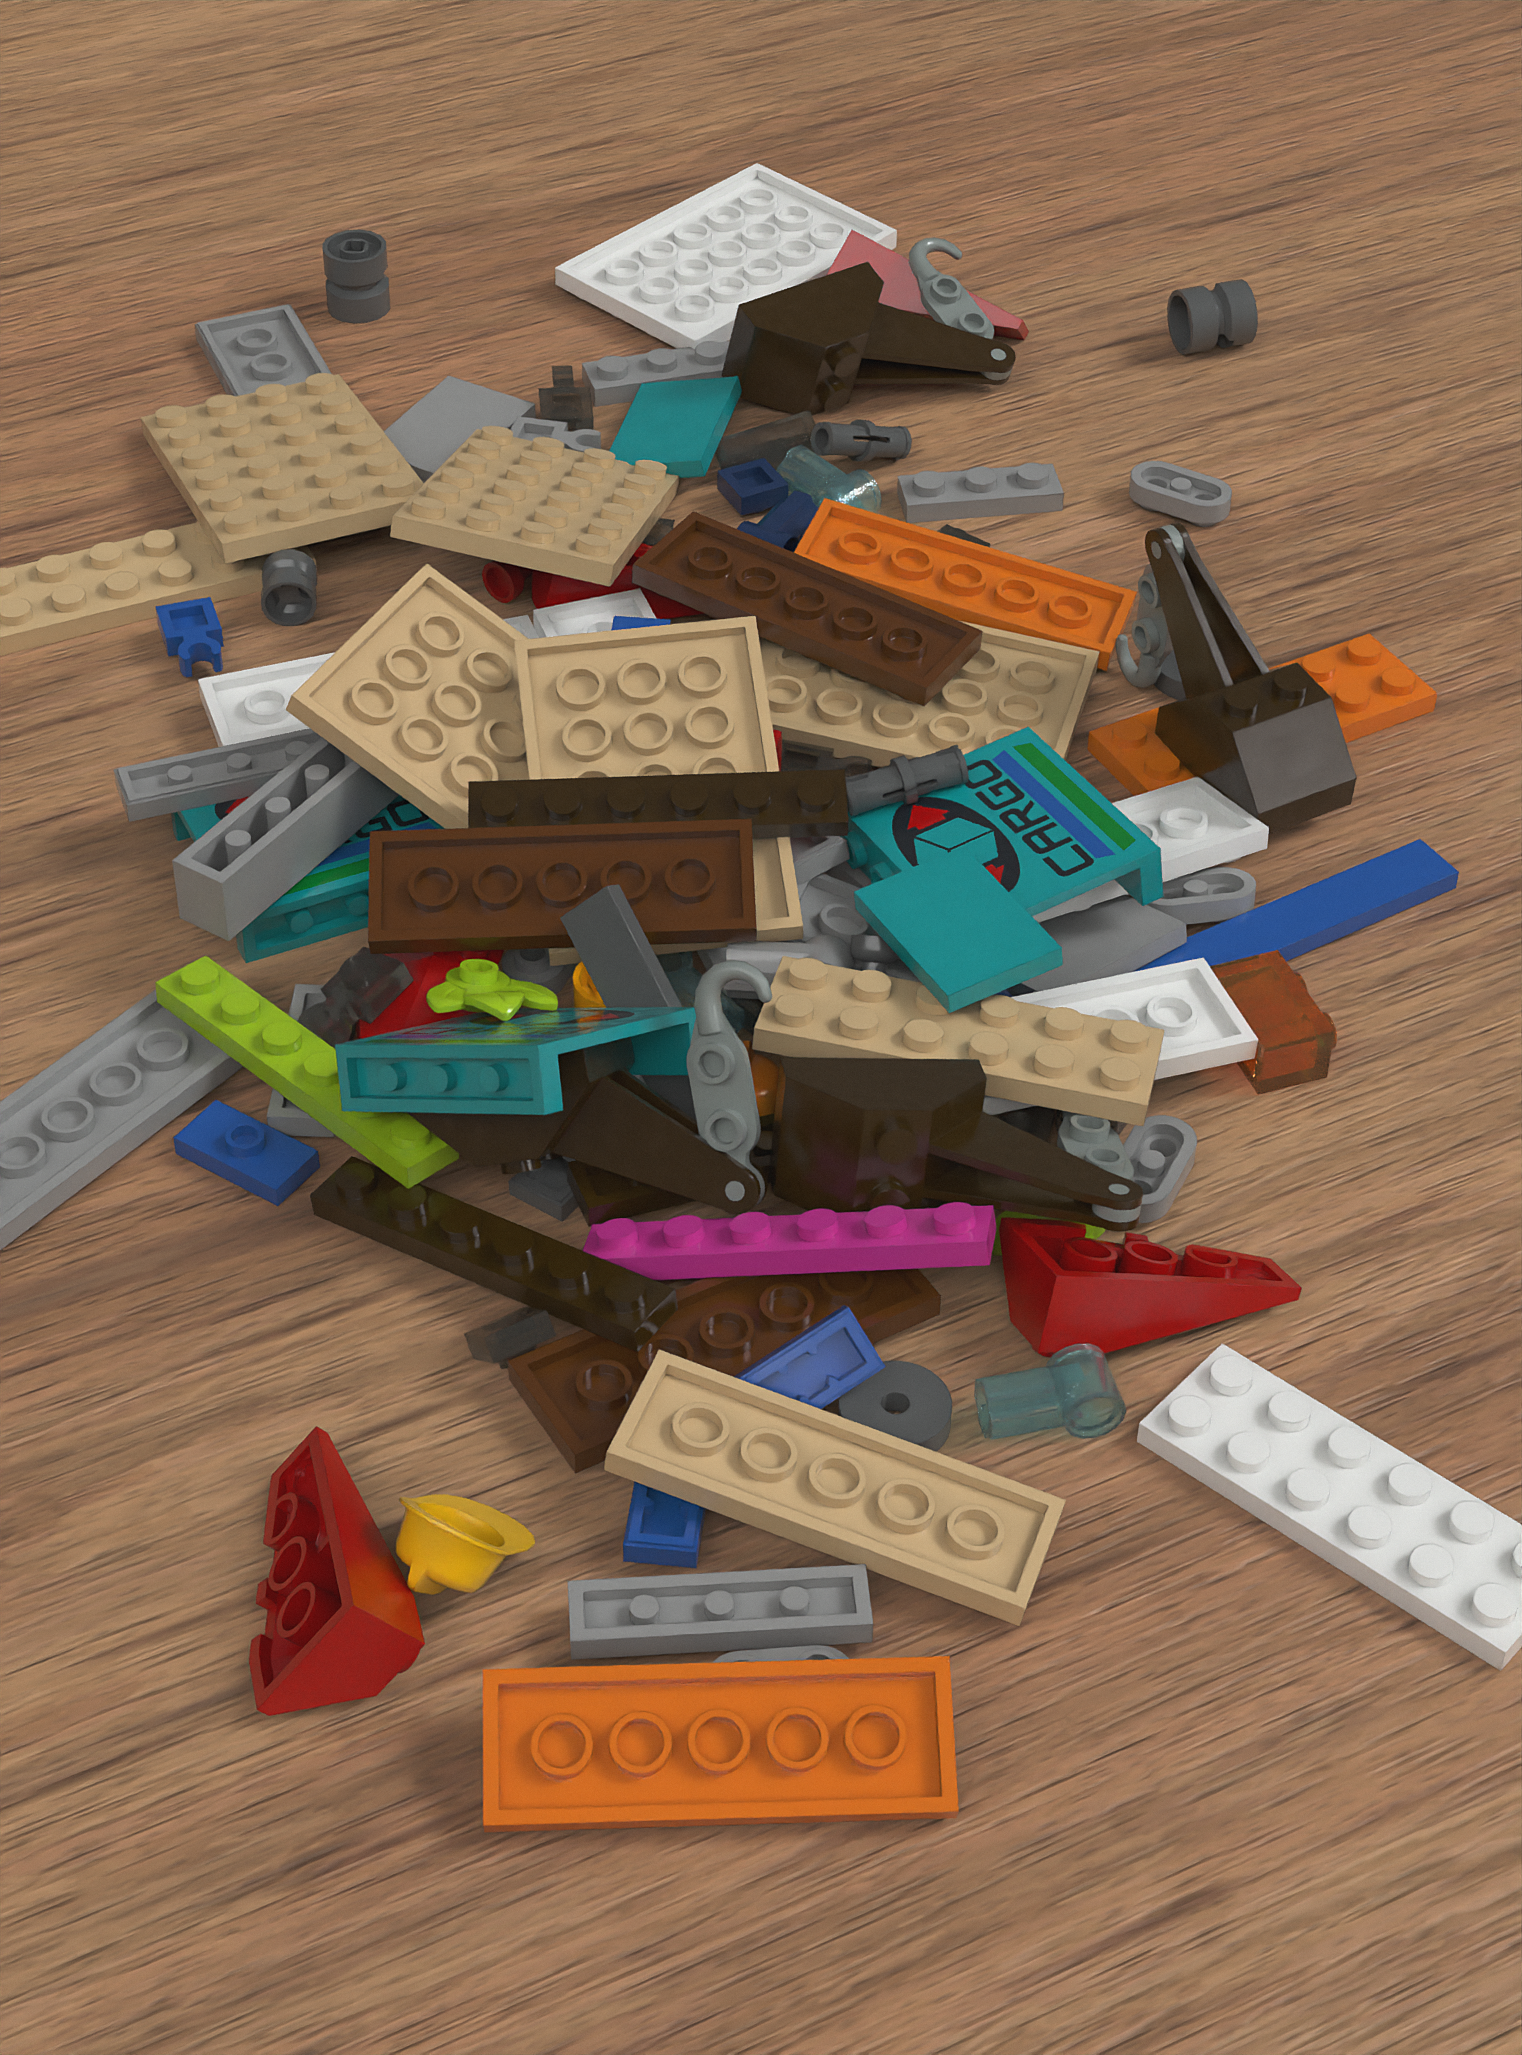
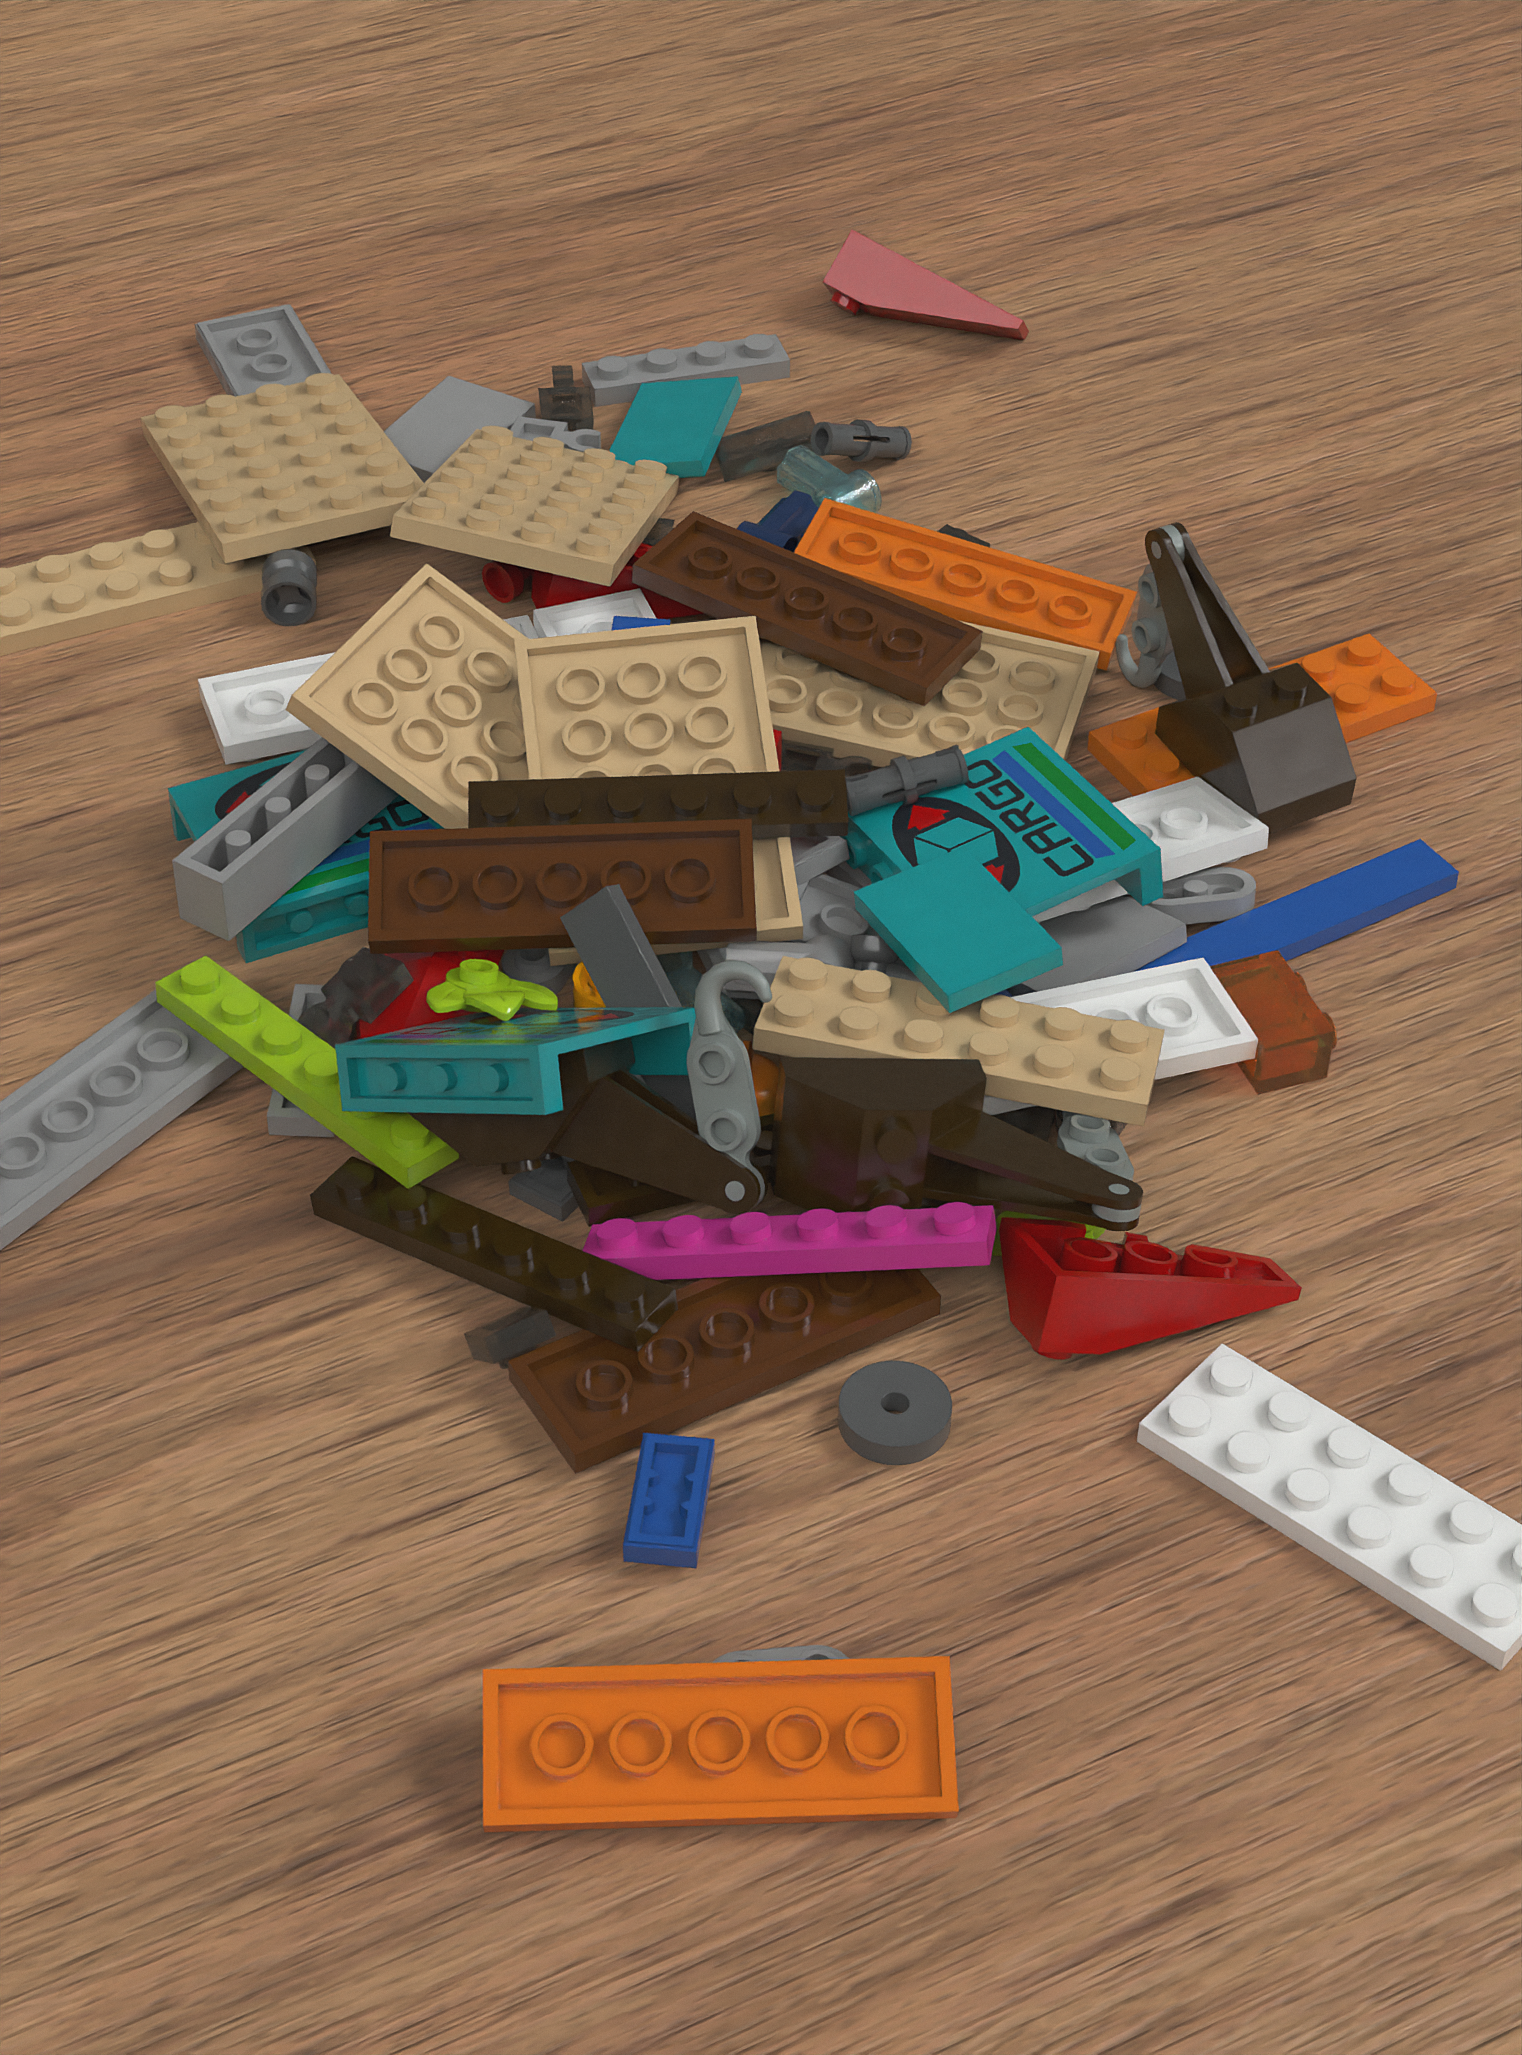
(191, 633): blue plate -> none
(207, 775): light grey tile -> none
(246, 1152): blue plate -> none
(333, 1594): red wedge -> none
(356, 277): dark grey wheel -> none
(455, 1542): yellow piece -> none
(714, 251): white plate -> none
(719, 1611): light grey plate -> none
(752, 486): dark blue plate -> none
(818, 1362): blue plate -> none
(825, 335): dark brown slope -> none
(836, 1486): tan plate -> none
(979, 492): light grey plate -> none
(1069, 1392): clear light blue piece -> none
(1161, 1161): light grey plate -> none
(1180, 492): light grey plate -> none
(1214, 317): dark grey wheel -> none

